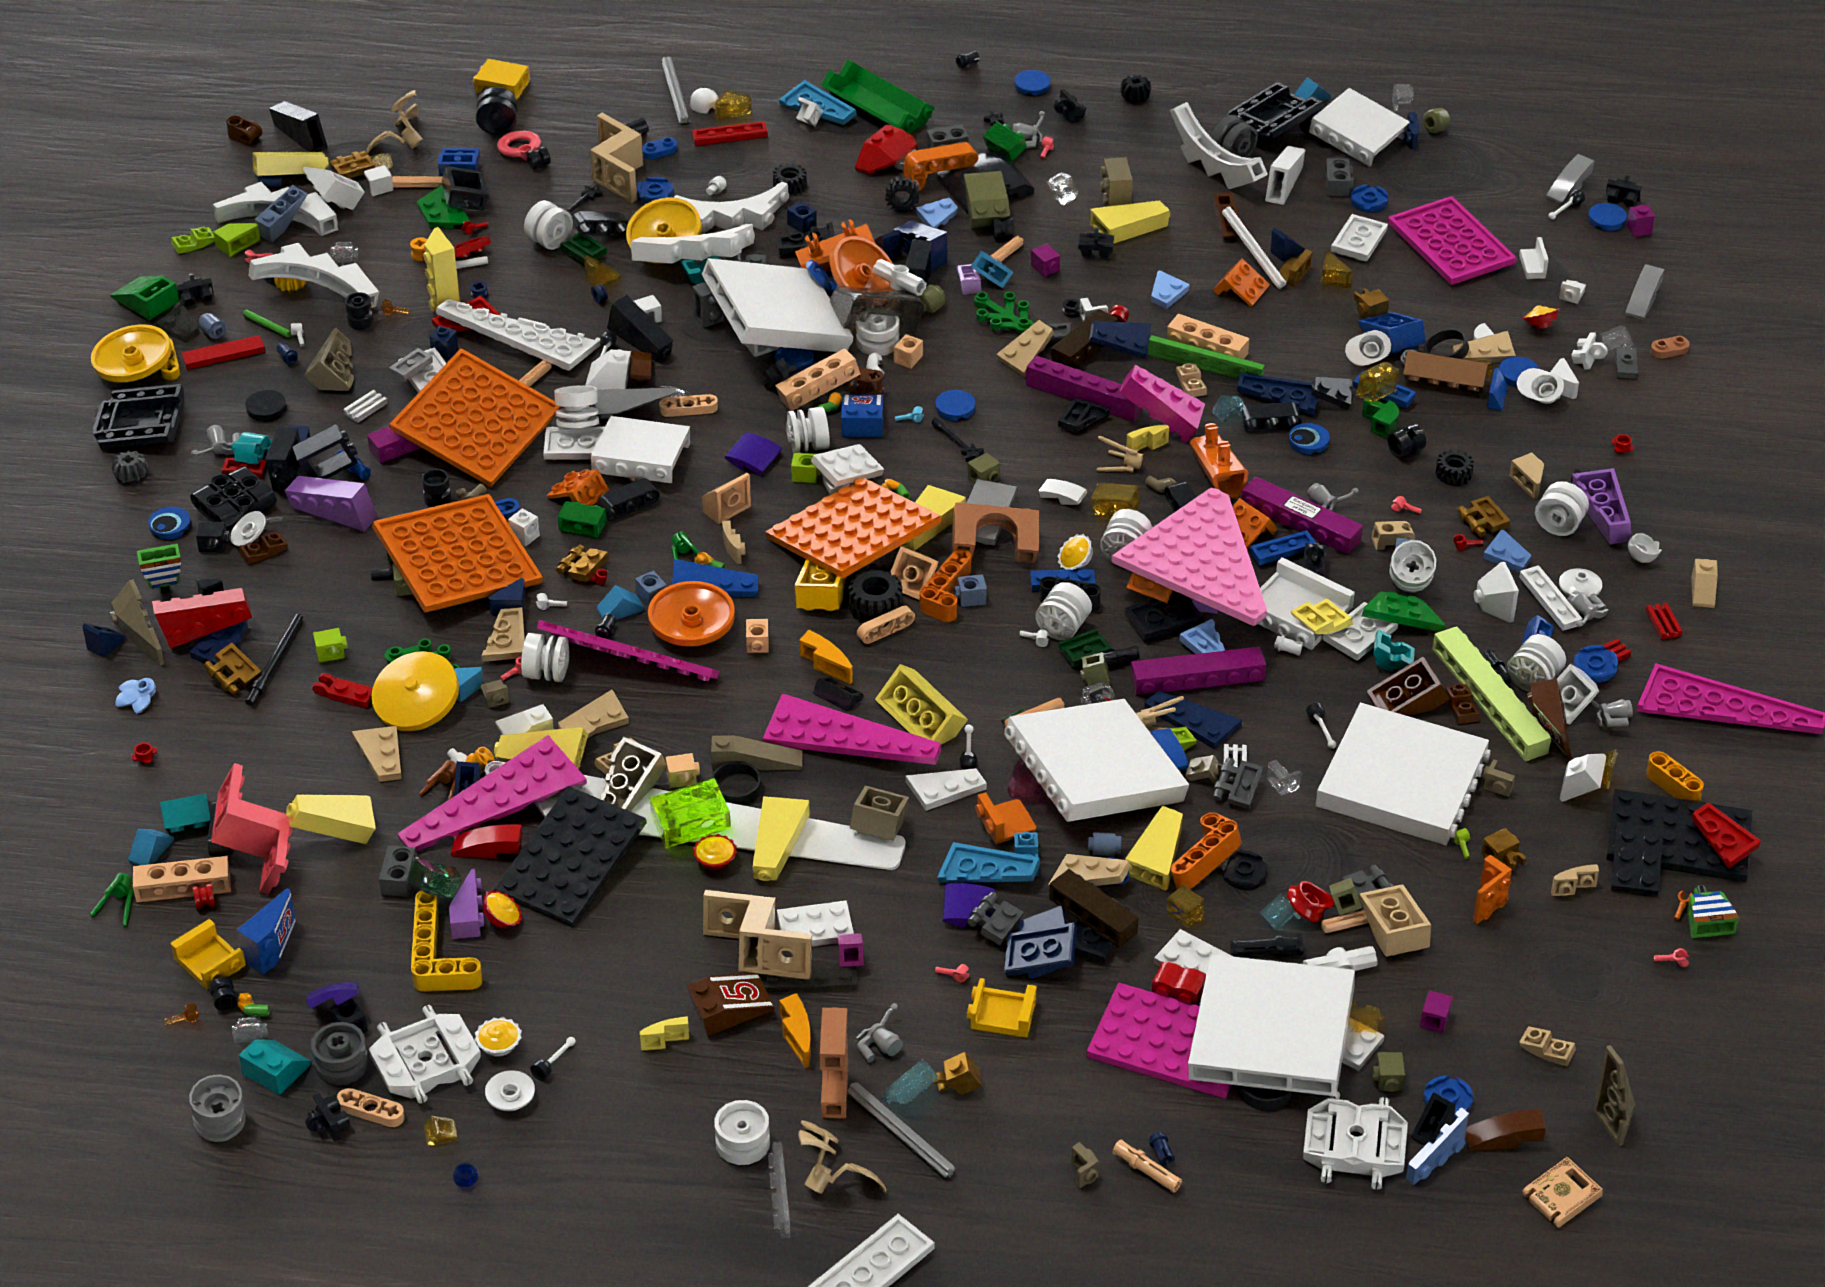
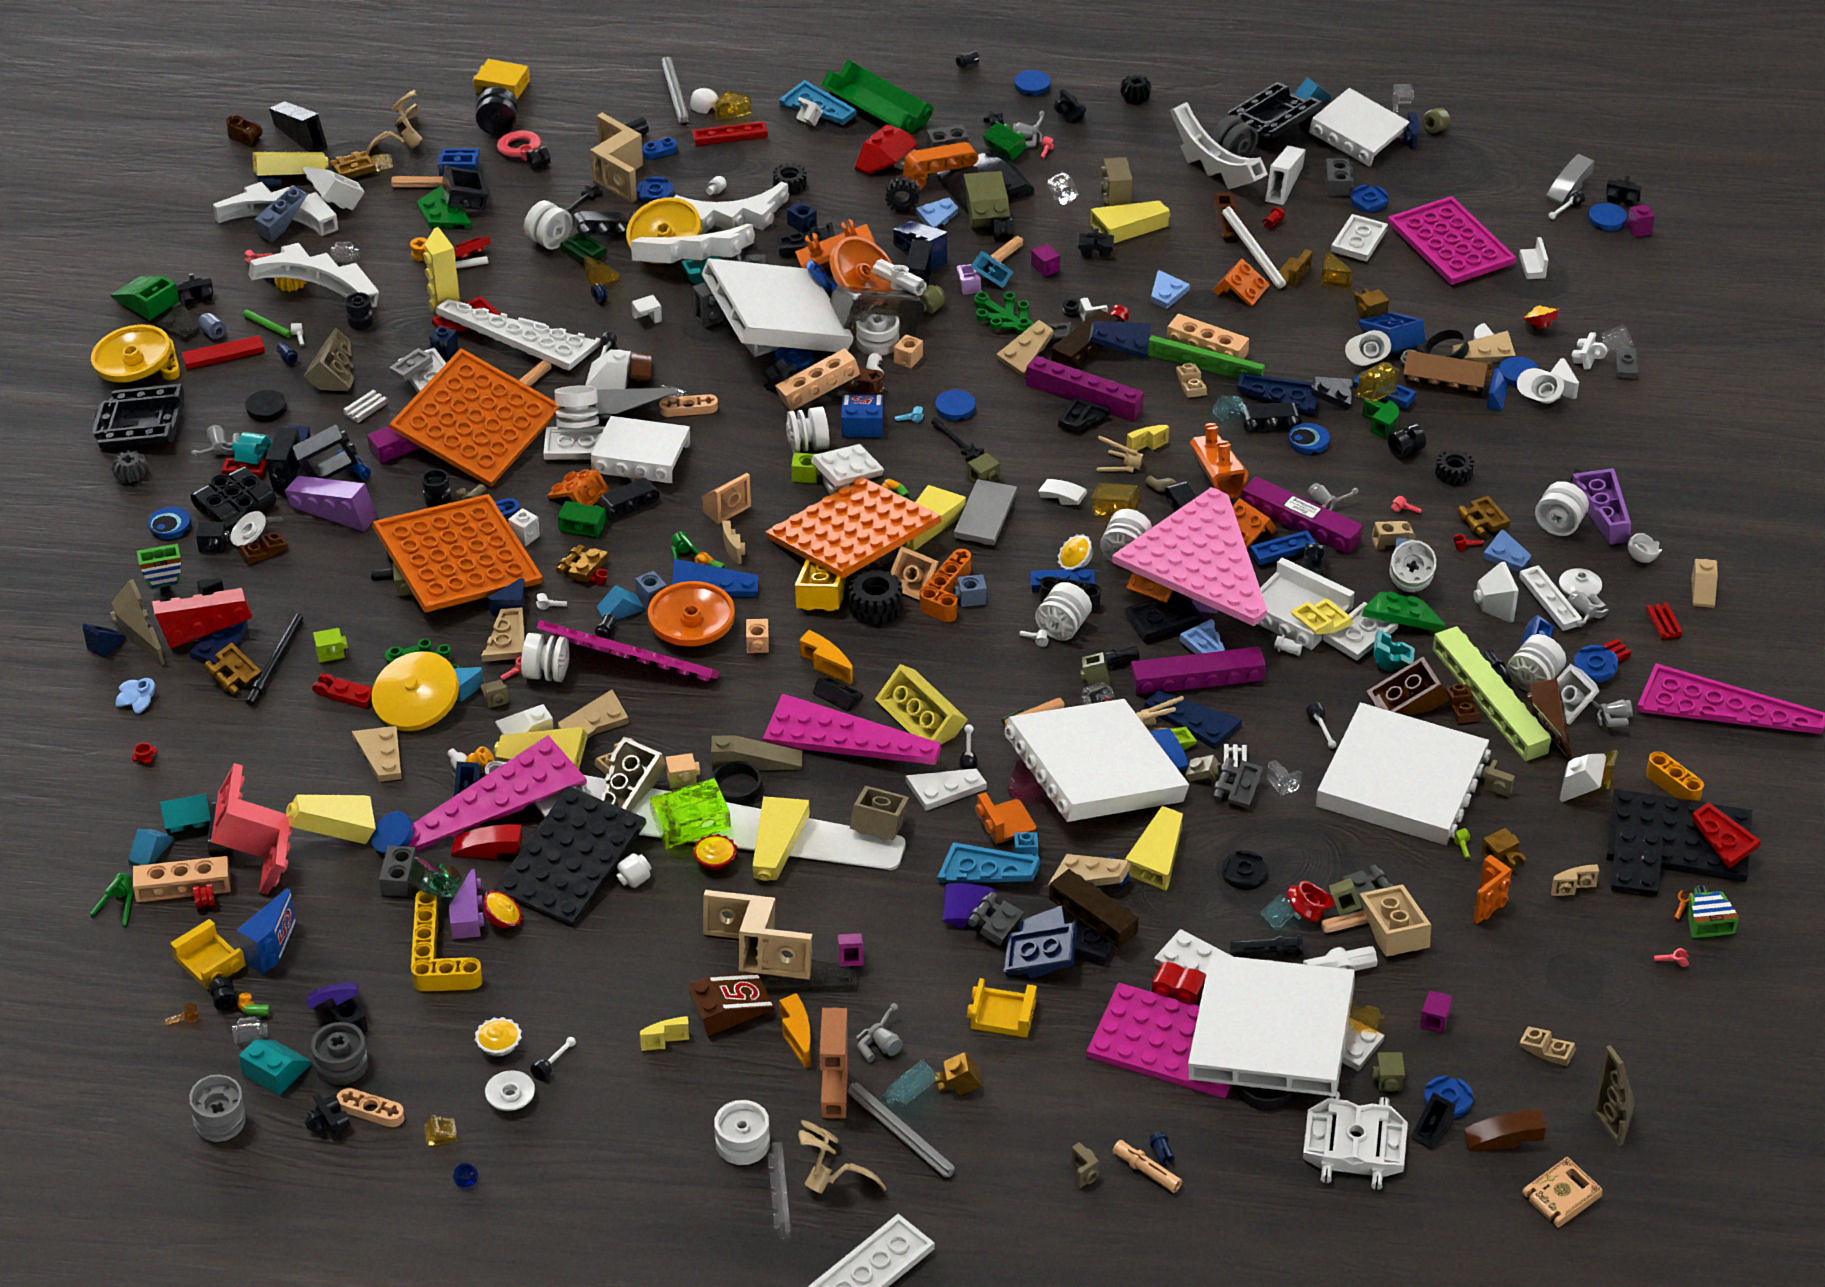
(197, 239): lime slope -> none
(236, 237): lime slope -> none
(379, 180): white panel -> none
(388, 308): clear orange hand -> none
(392, 830): none -> blue tile
(422, 1041): white piece -> none
(445, 774): dark orange plant -> none
(468, 226): red hand -> none
(478, 289): dark blue bush -> none
(633, 870): none -> white head
(638, 329): black slope -> none
(753, 452): dark purple slope -> none
(821, 920): white plate -> none
(833, 403): arm -> none
(873, 629): light nougat beam -> none
(889, 243): dark blue slope -> none
(959, 974): coral hand -> none
(1020, 523): nougat arch -> none
(1083, 645): dark green plate -> none
(1104, 844): sand blue brick -> none
(1163, 402): dark pink wedge -> none
(1185, 906): clear yellow brick -> none
(1219, 842): orange beam -> none
(1277, 214): none -> red pin
(1283, 246): dark blue slope -> none
(1433, 1155): medium blue wing -> none
(1528, 473): tan slope -> none
(1572, 291): white bracket -> none
(1622, 443): red plate -> none
(1644, 292): light grey slope -> none
(1669, 347): nougat plate -> none

